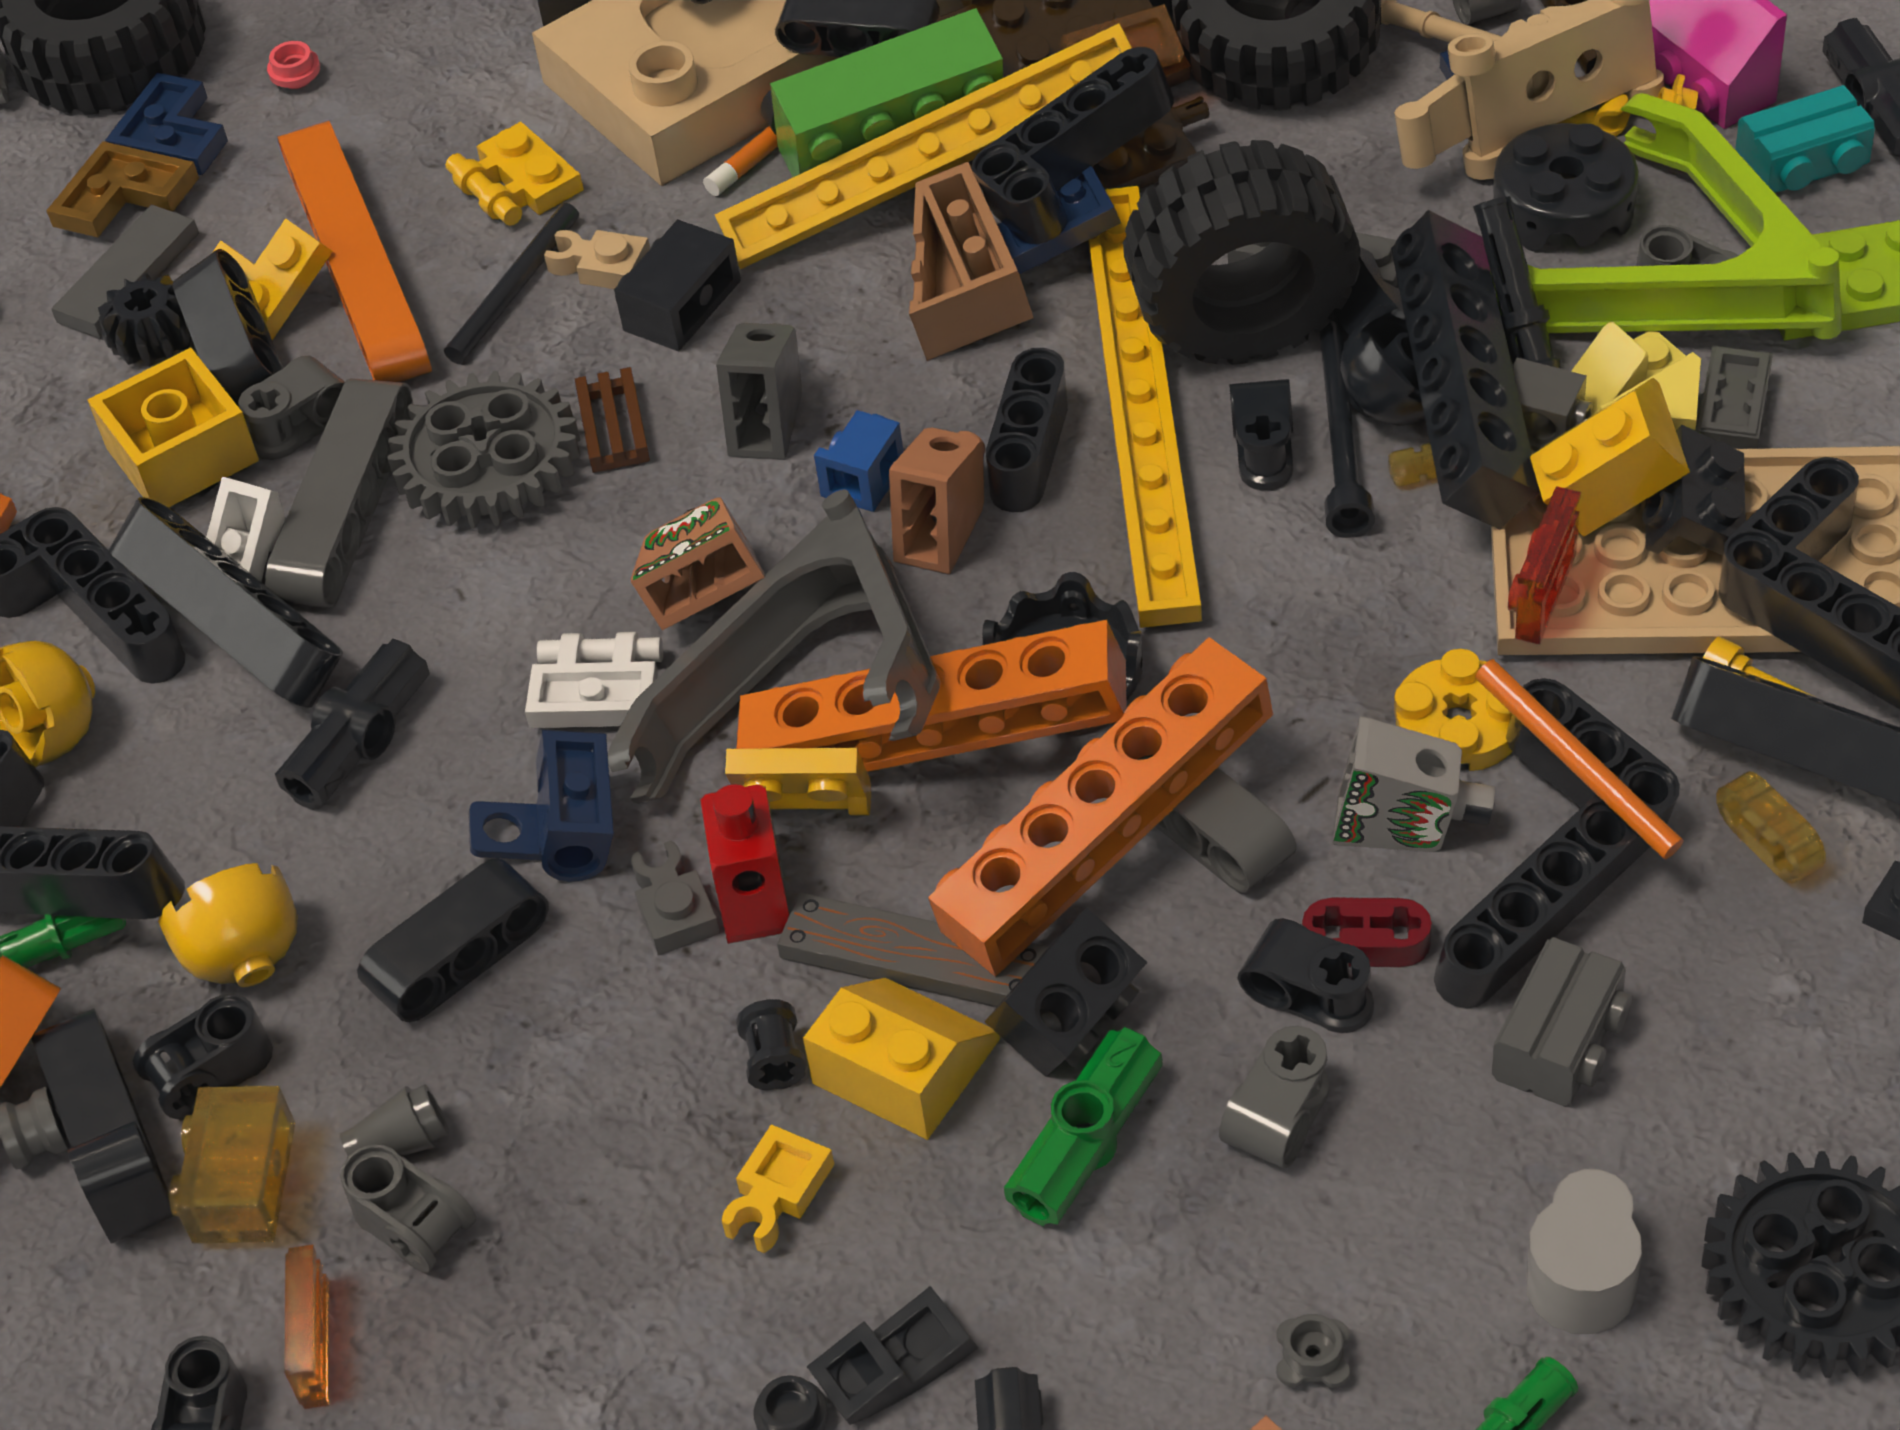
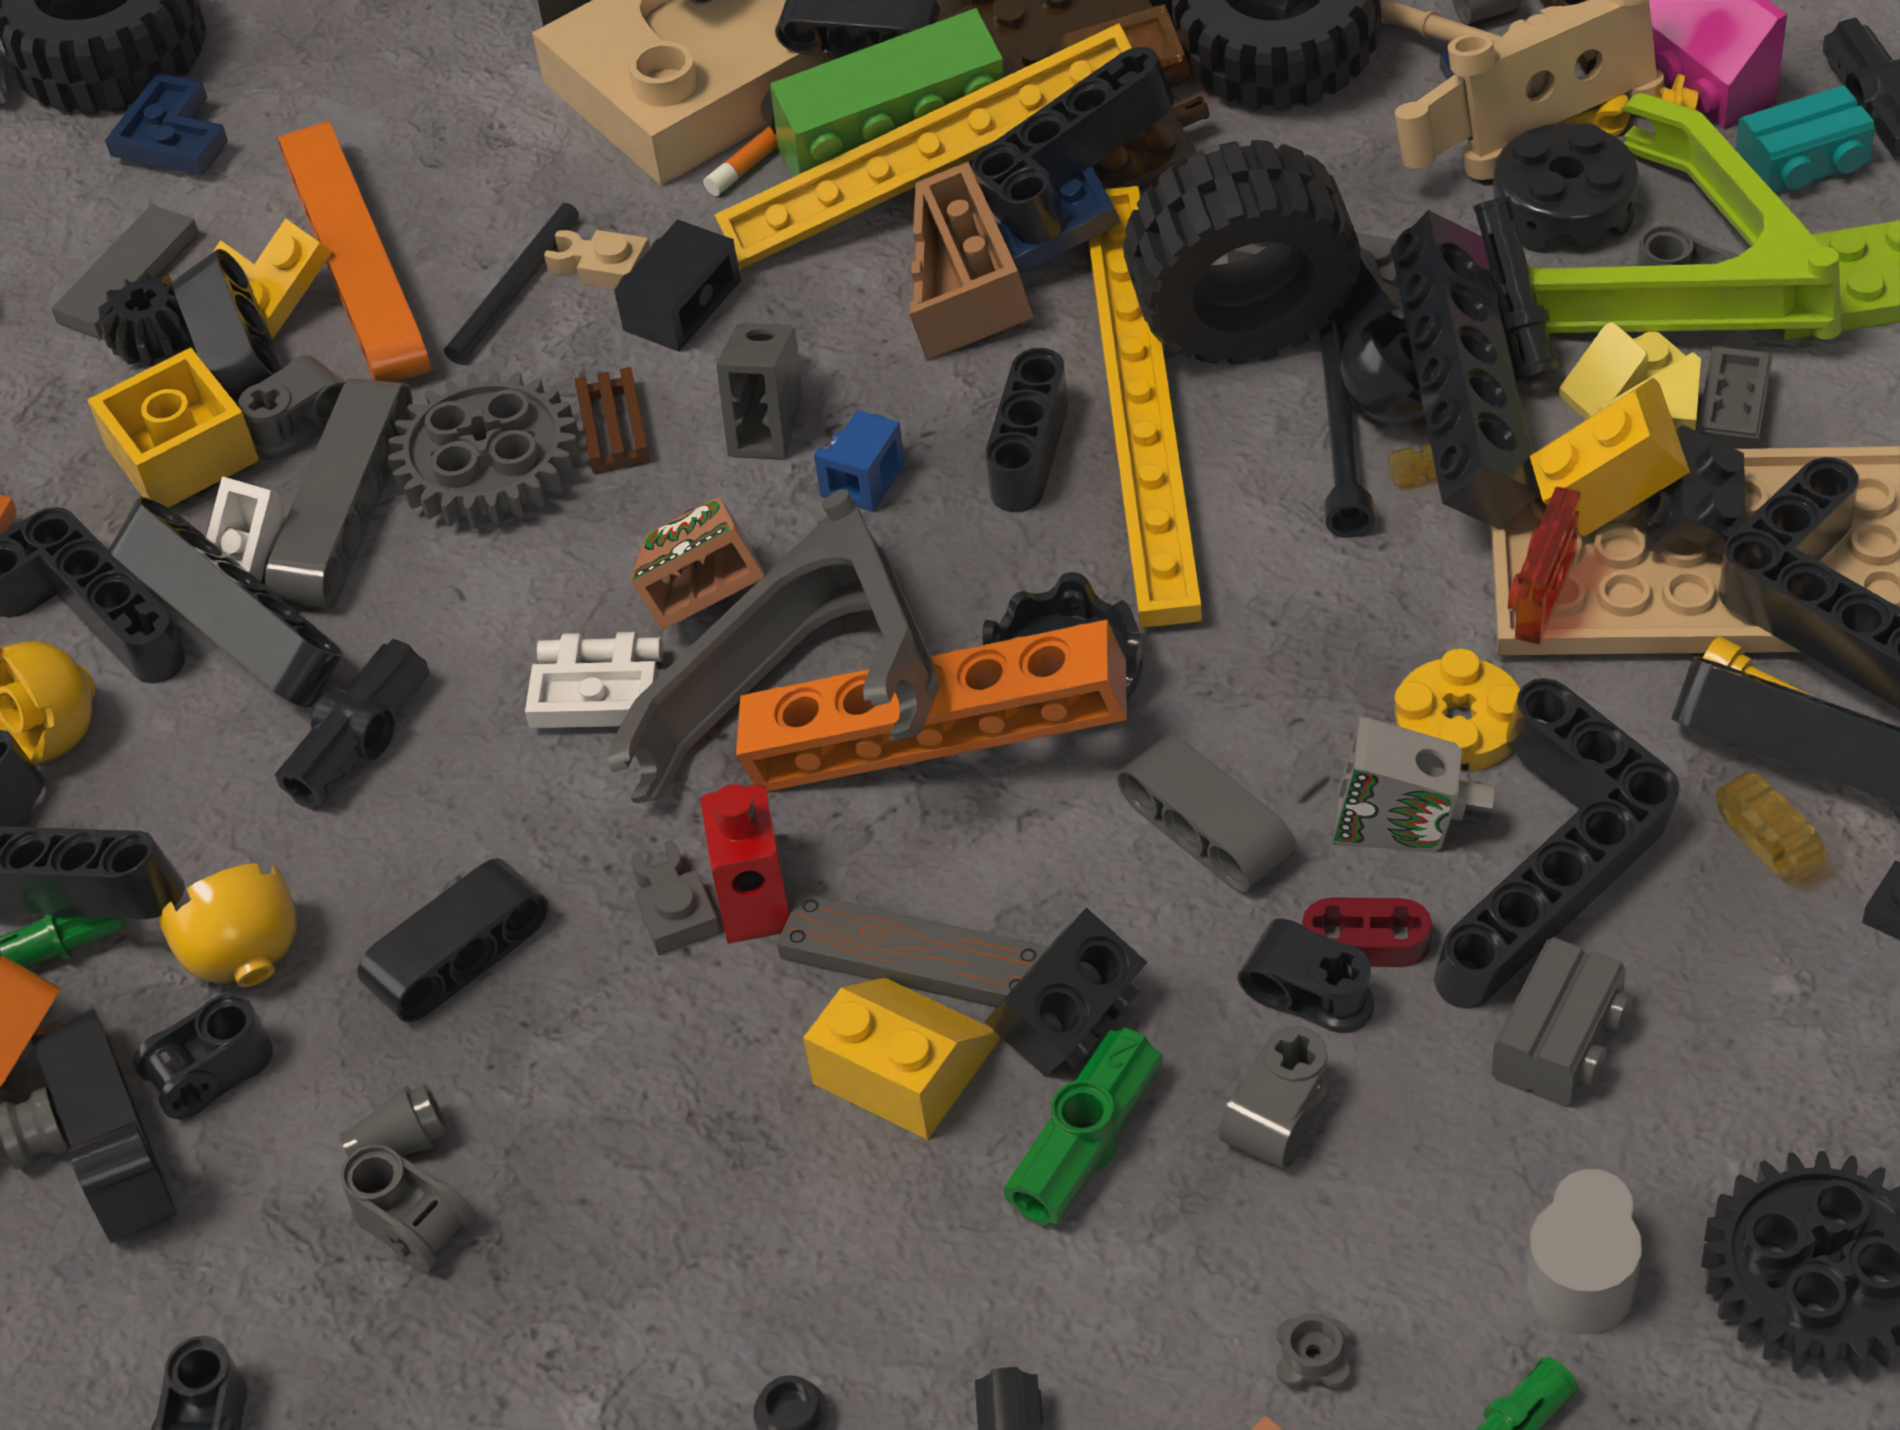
(120, 176): pearl gold plate -> none
(233, 1164): clear yellow brick -> none
(292, 65): coral plate -> none
(307, 1327): clear orange tile -> none
(526, 166): yellow plate -> none
(572, 815): dark blue piece -> none
(771, 1044): black bush -> none
(776, 1179): yellow plate -> none
(804, 777): yellow plate -> none
(895, 1360): black slope -> none
(939, 478): nougat torso -> none
(1094, 836): orange brick -> none
(1263, 432): black piece -> none
(1550, 400): dark grey brick -> none
(1579, 759): orange bar -> none

